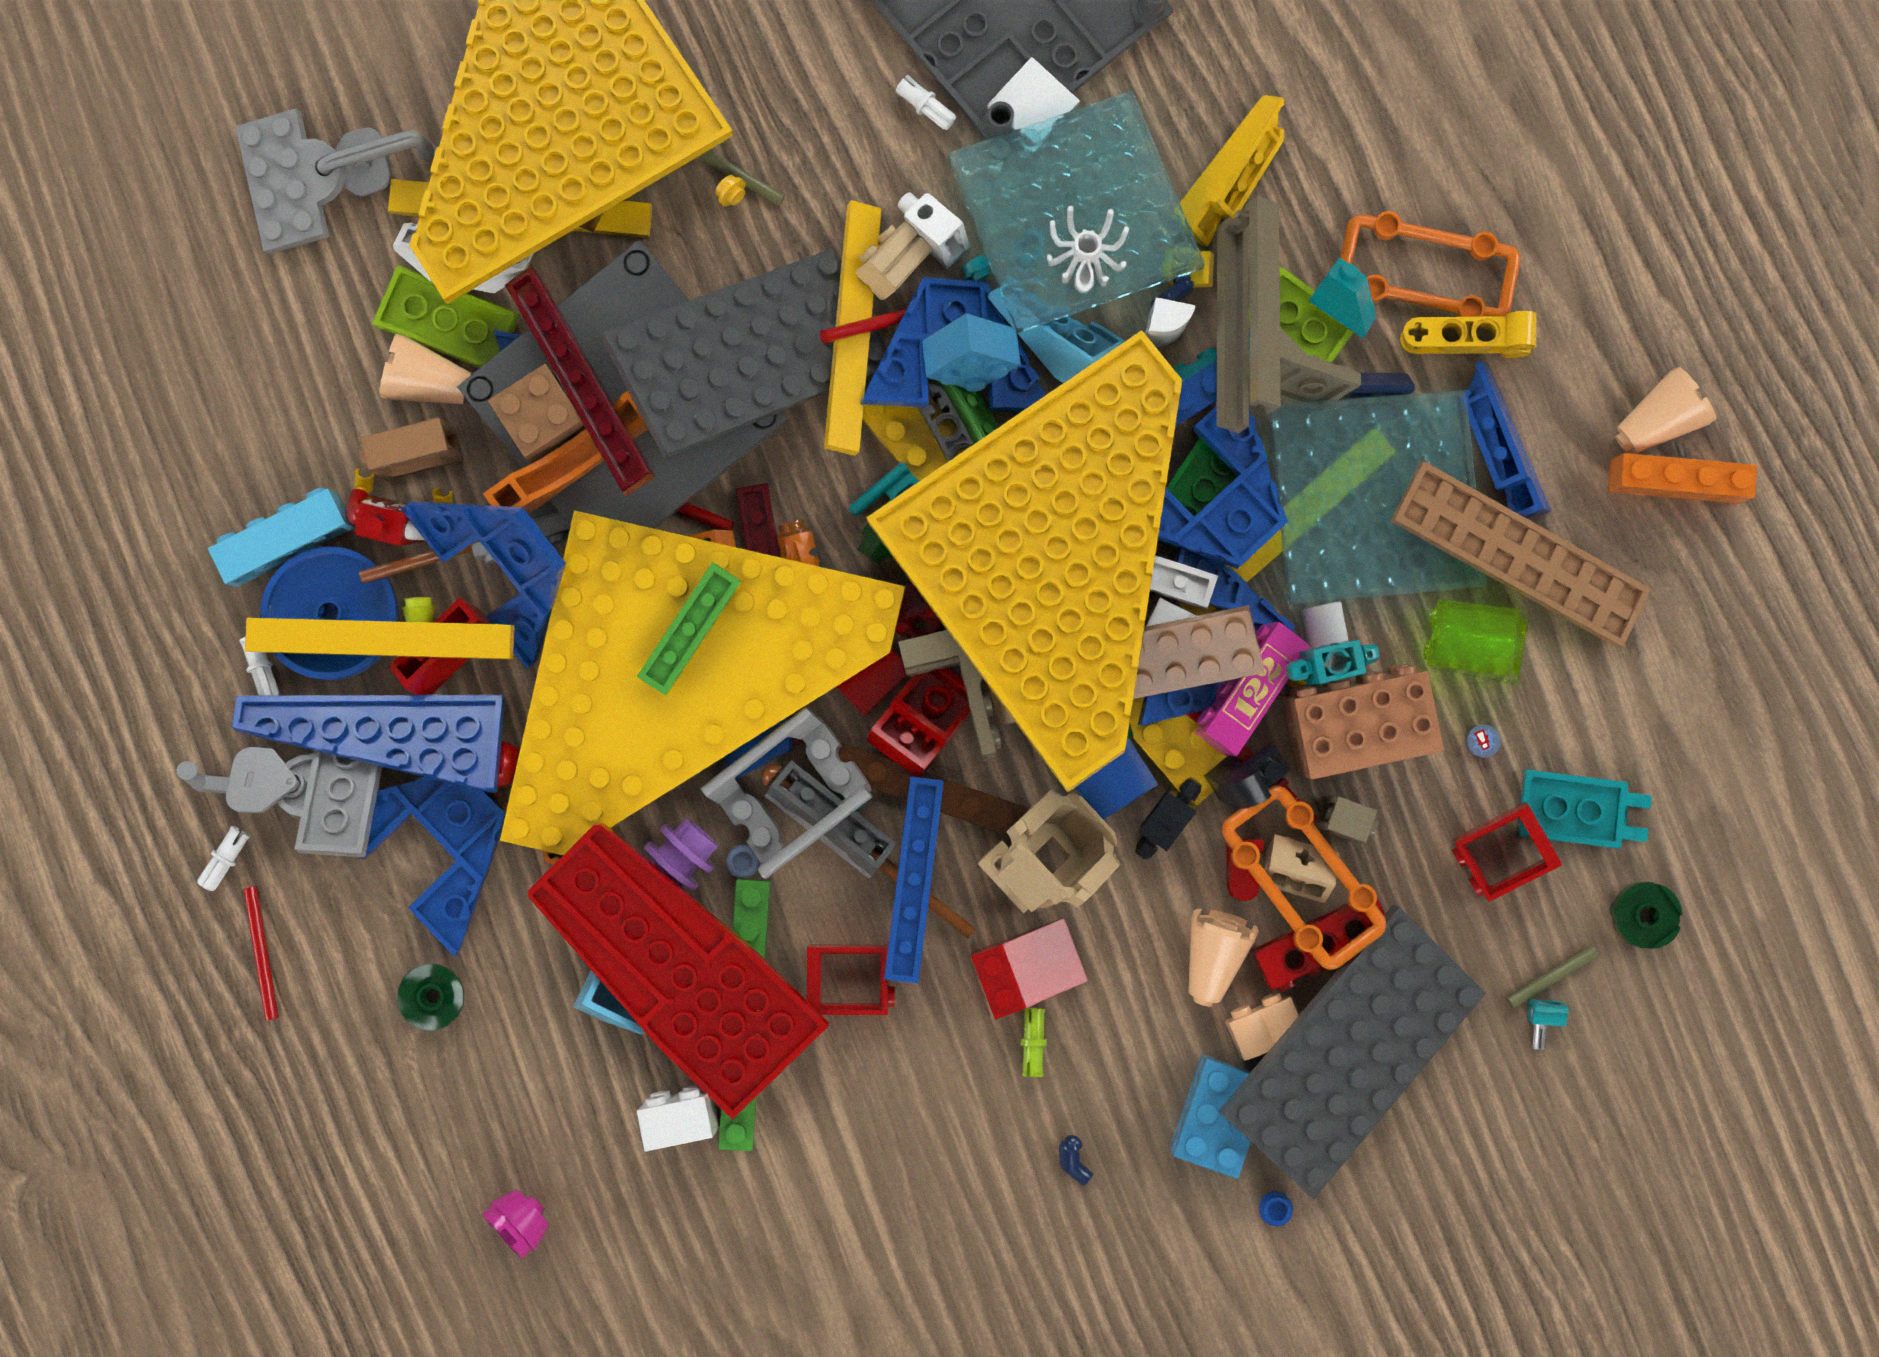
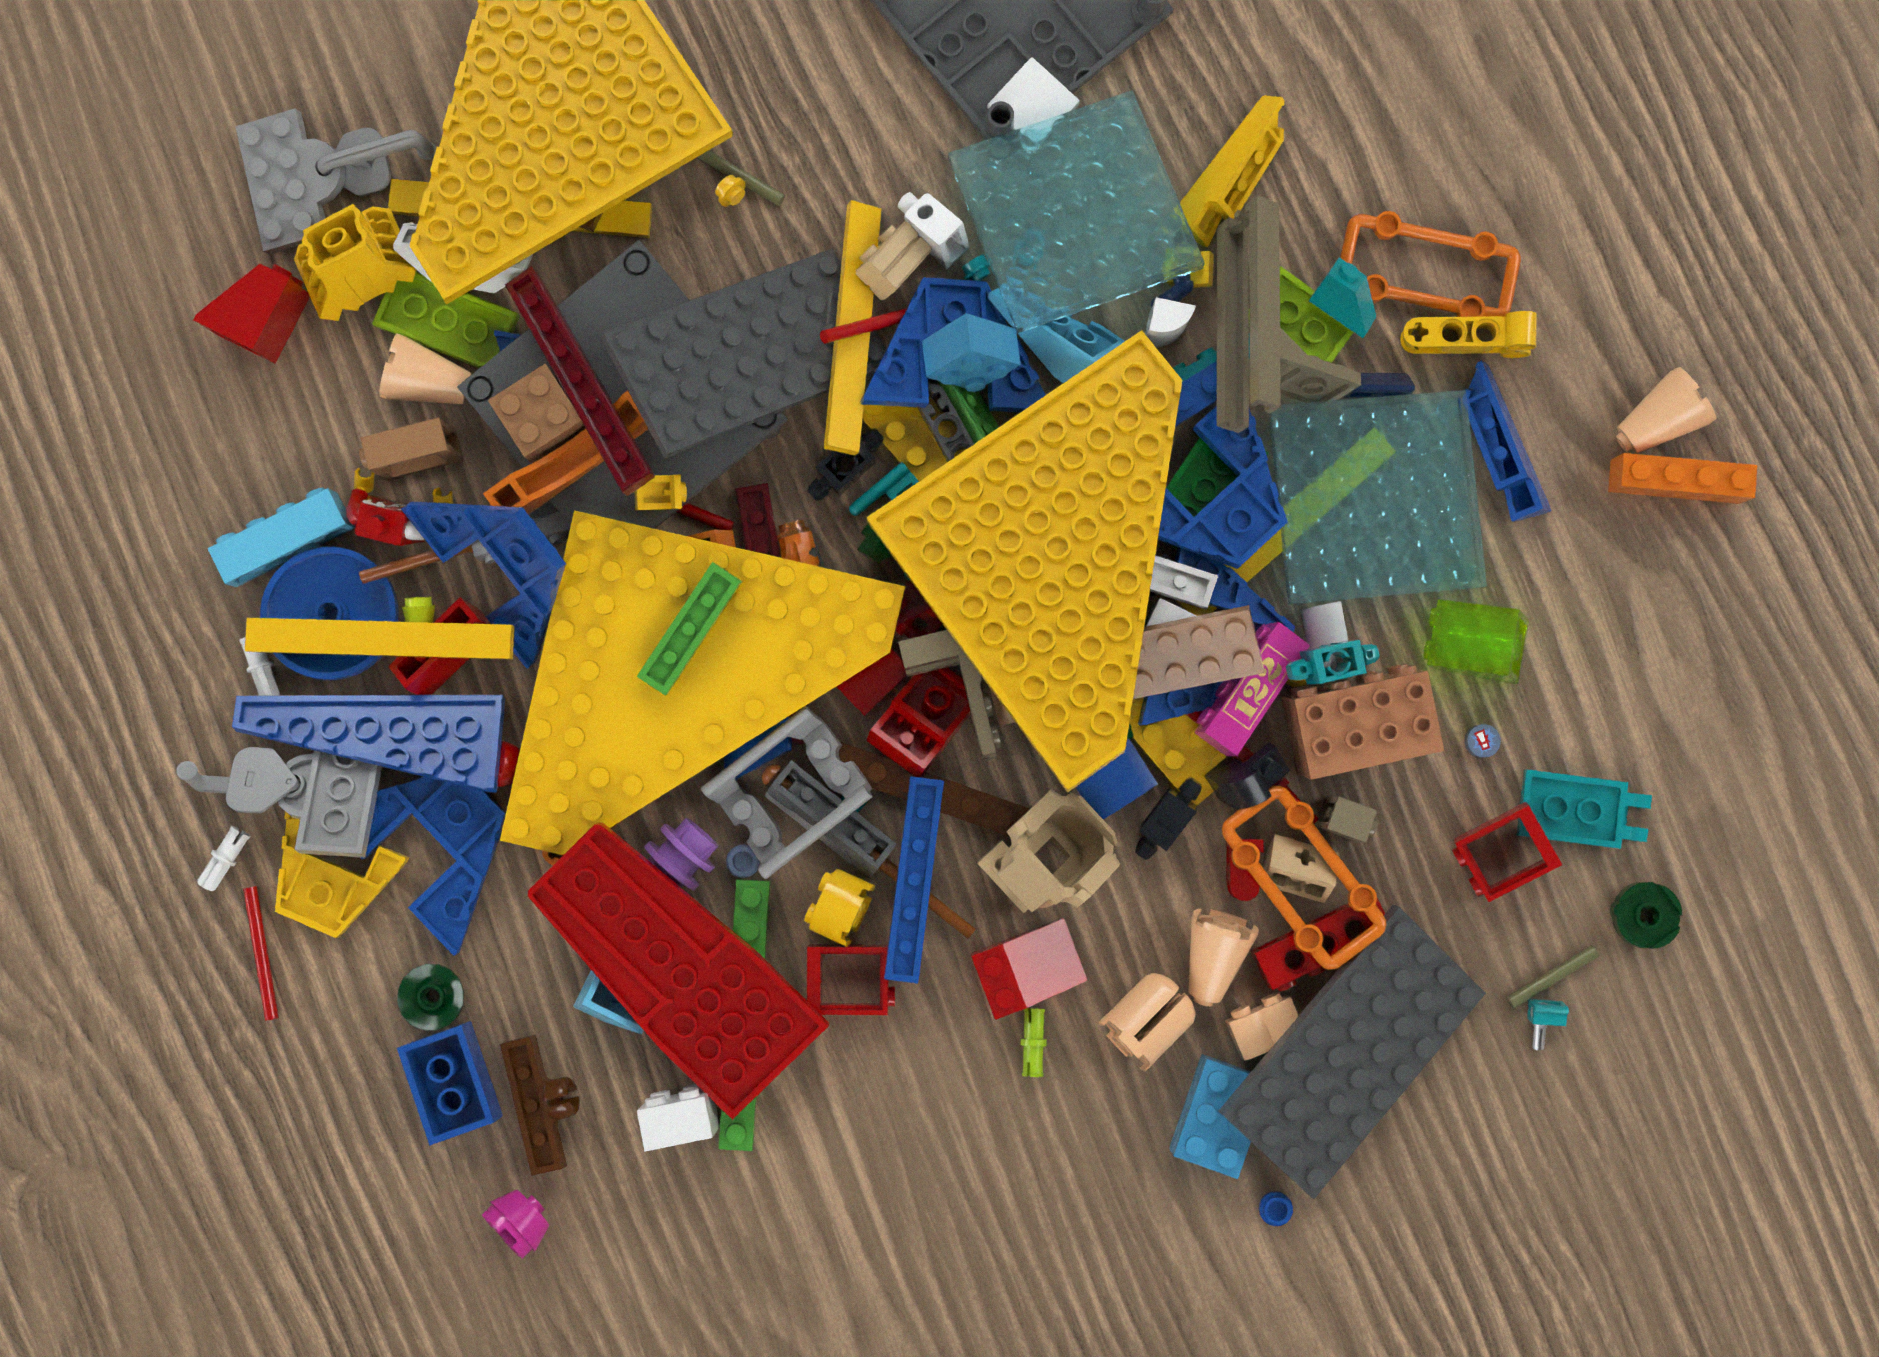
(257, 311): none -> red slope
(324, 892): none -> yellow wing
(351, 259): none -> yellow slope
(450, 1083): none -> blue brick
(538, 1104): none -> reddish brown plate
(661, 493): none -> yellow bracket
(820, 488): none -> black piece
(839, 906): none -> yellow brick
(925, 102): white axle -> none
(1070, 1160): dark blue arm -> none
(1087, 250): white animal -> none
(1149, 1019): none -> light nougat cylinder
(1520, 554): medium nougat plate -> none

